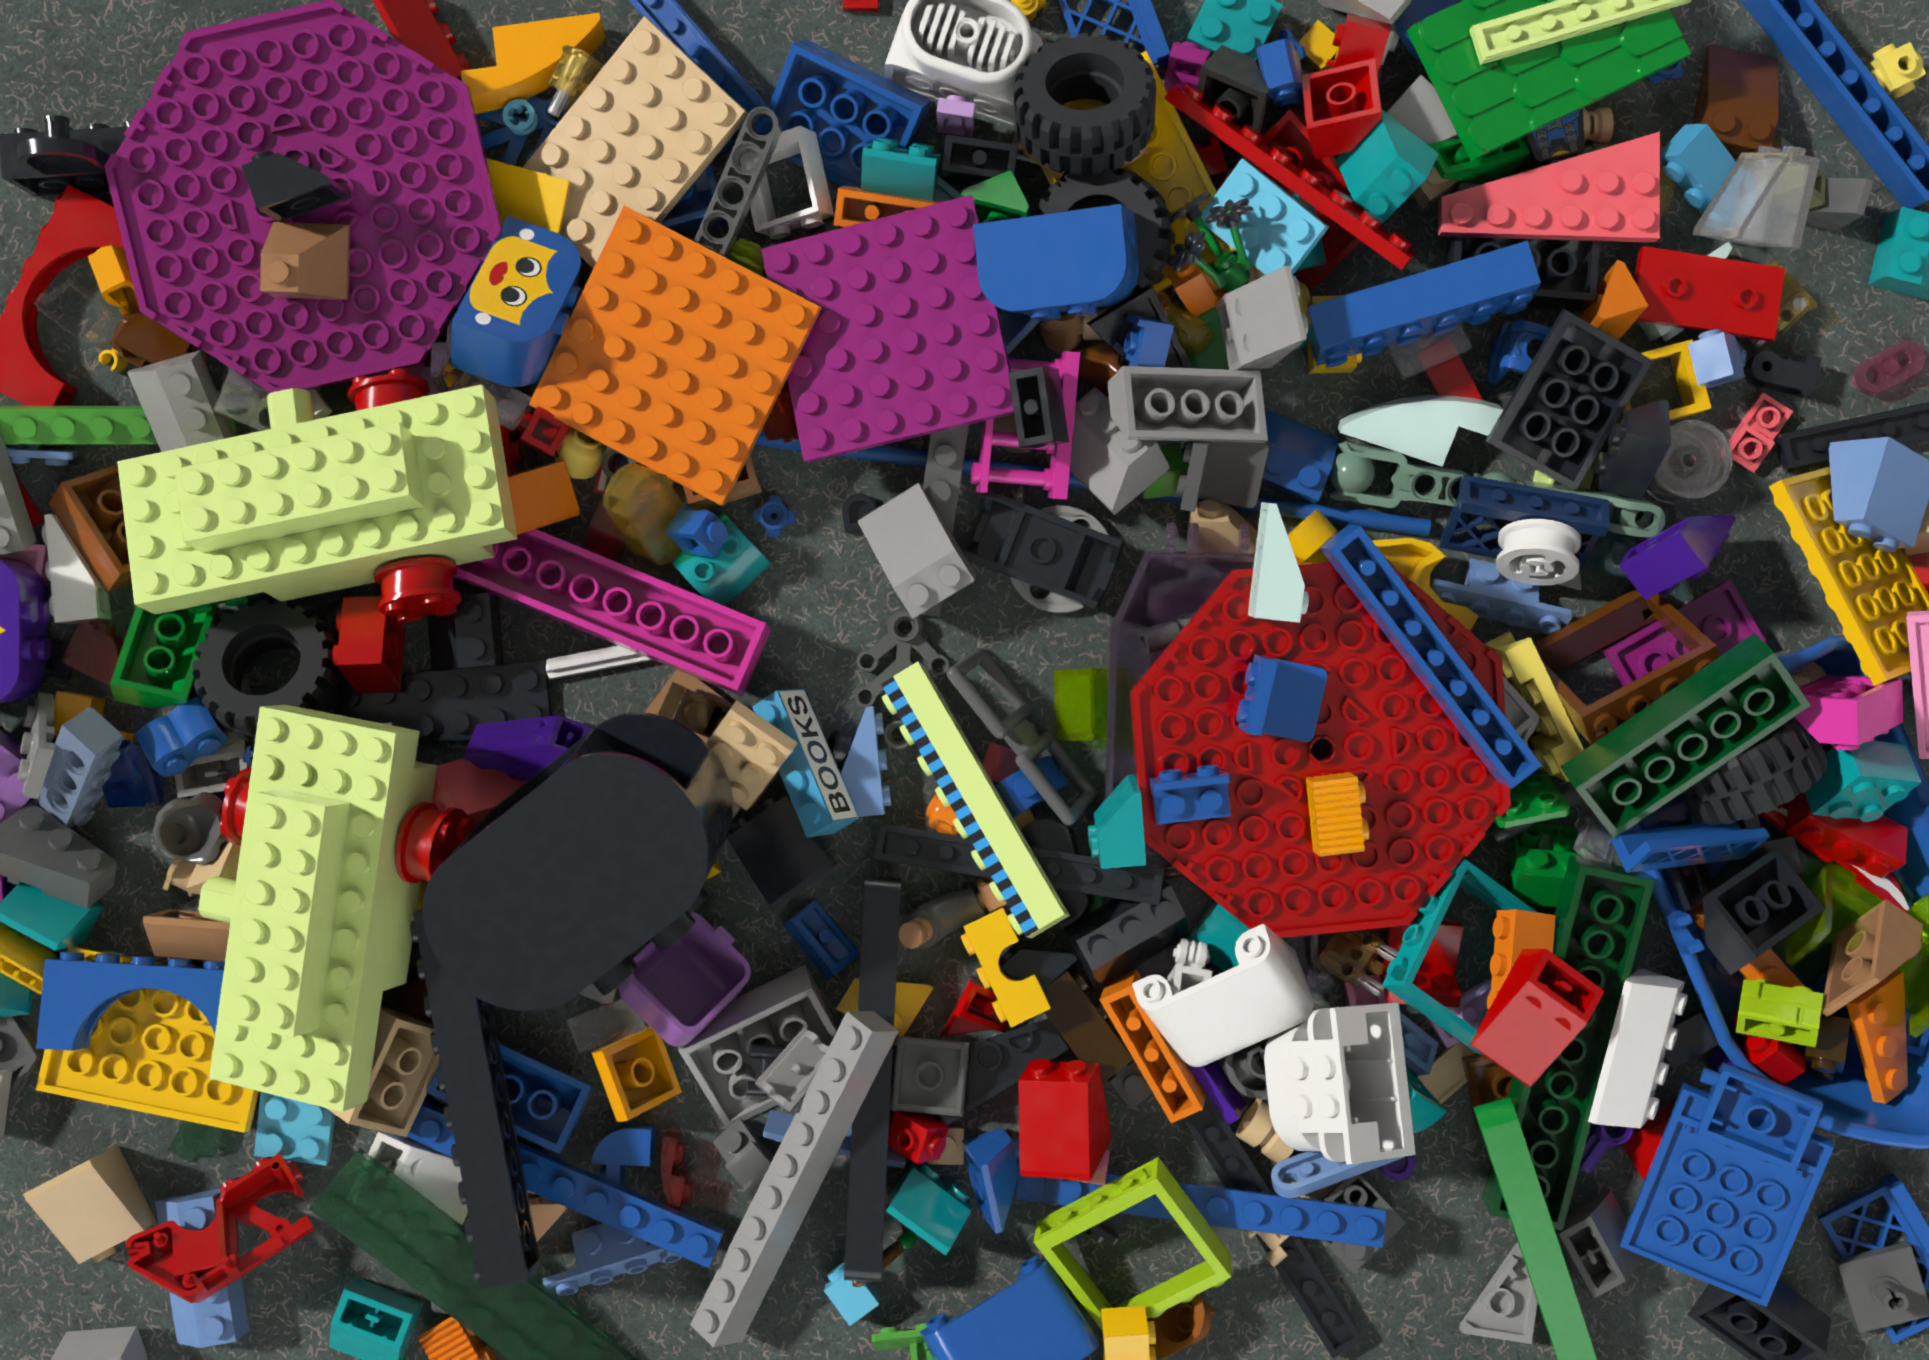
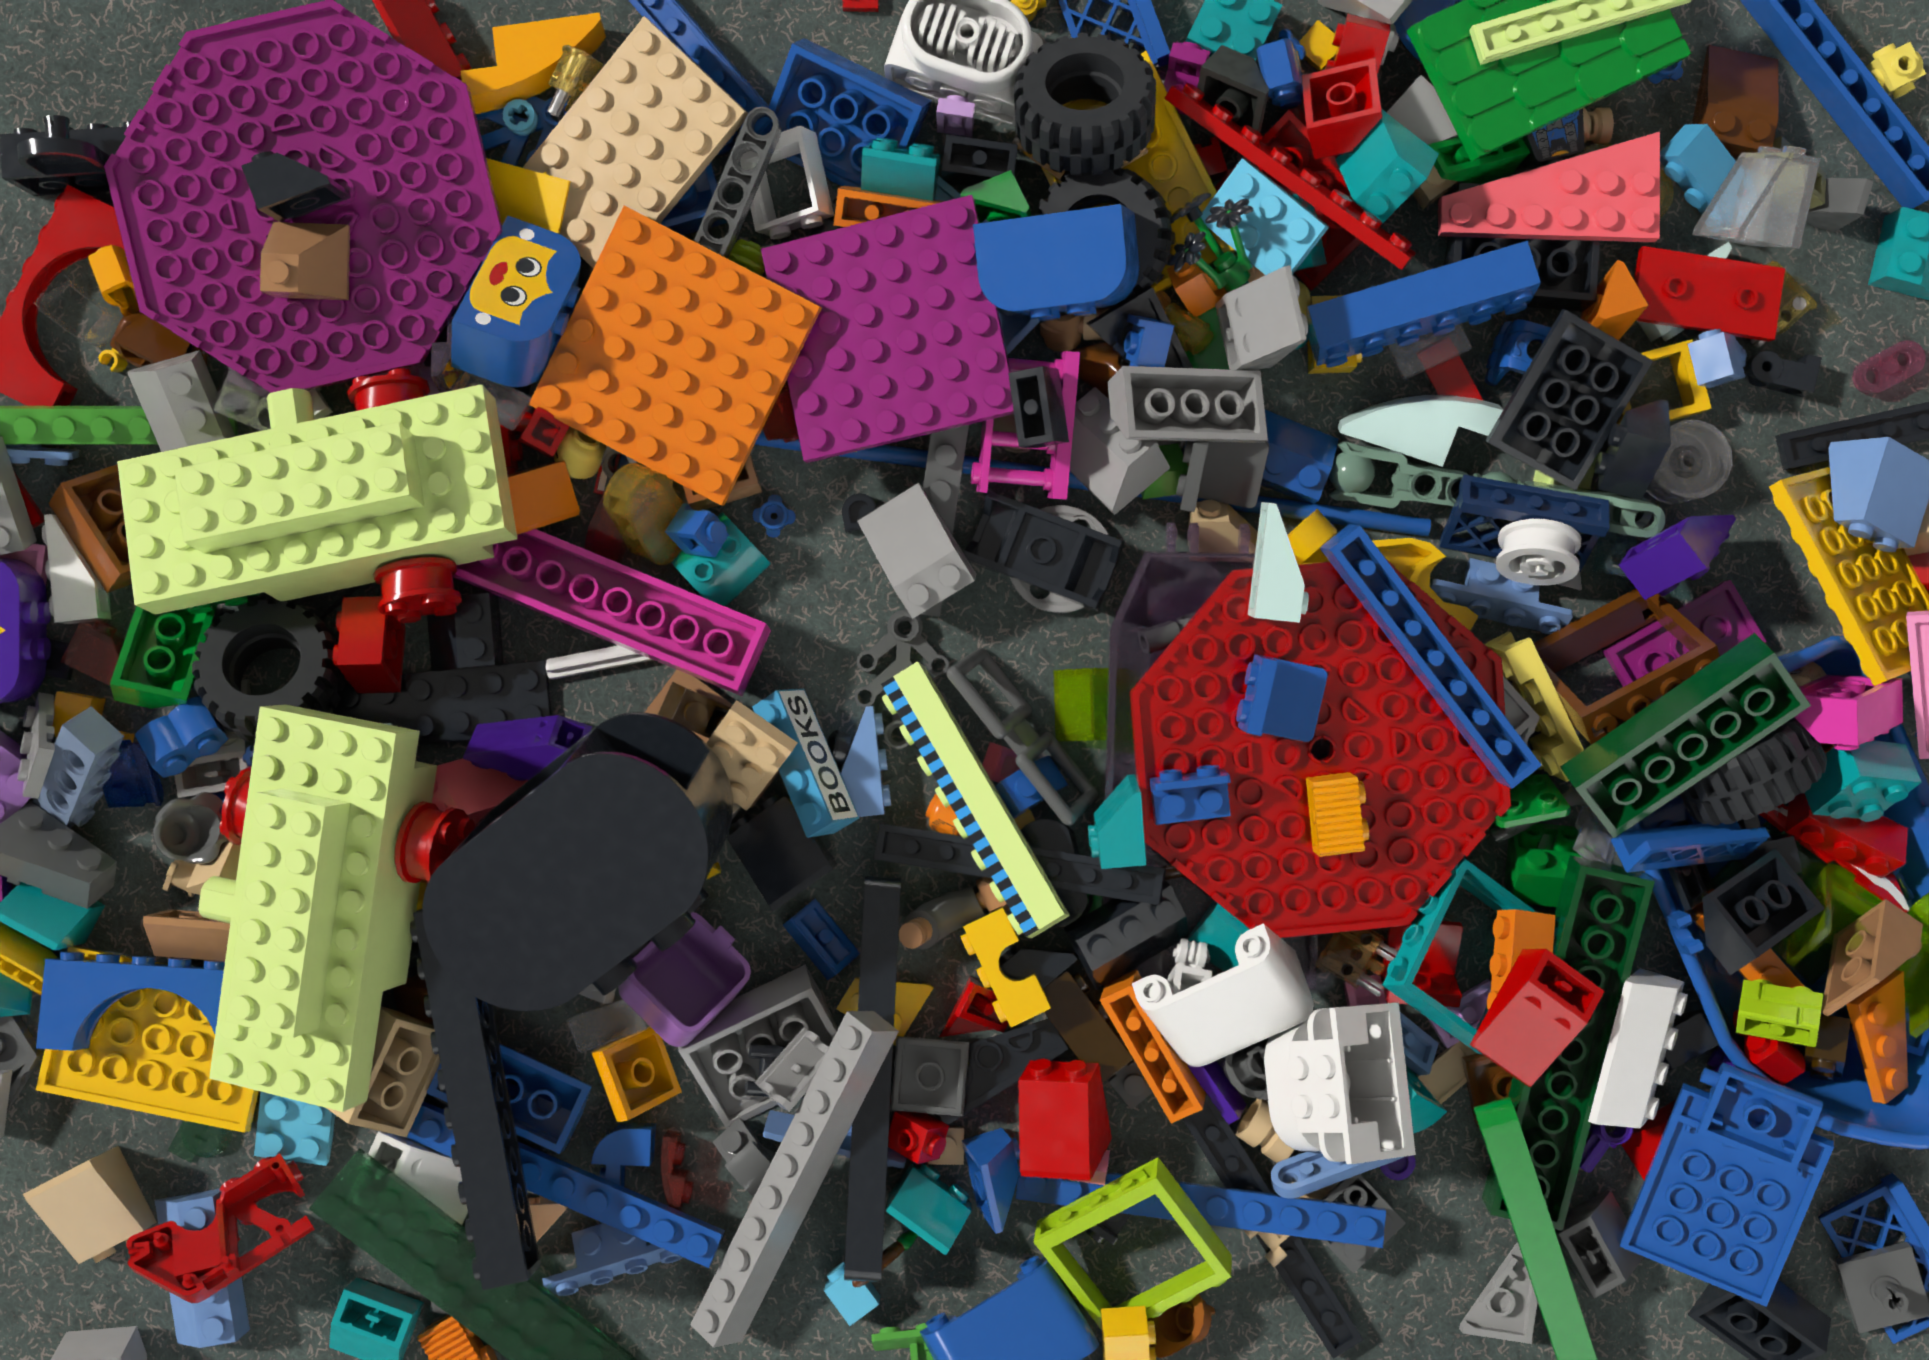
(1757, 431): coral slope -> none

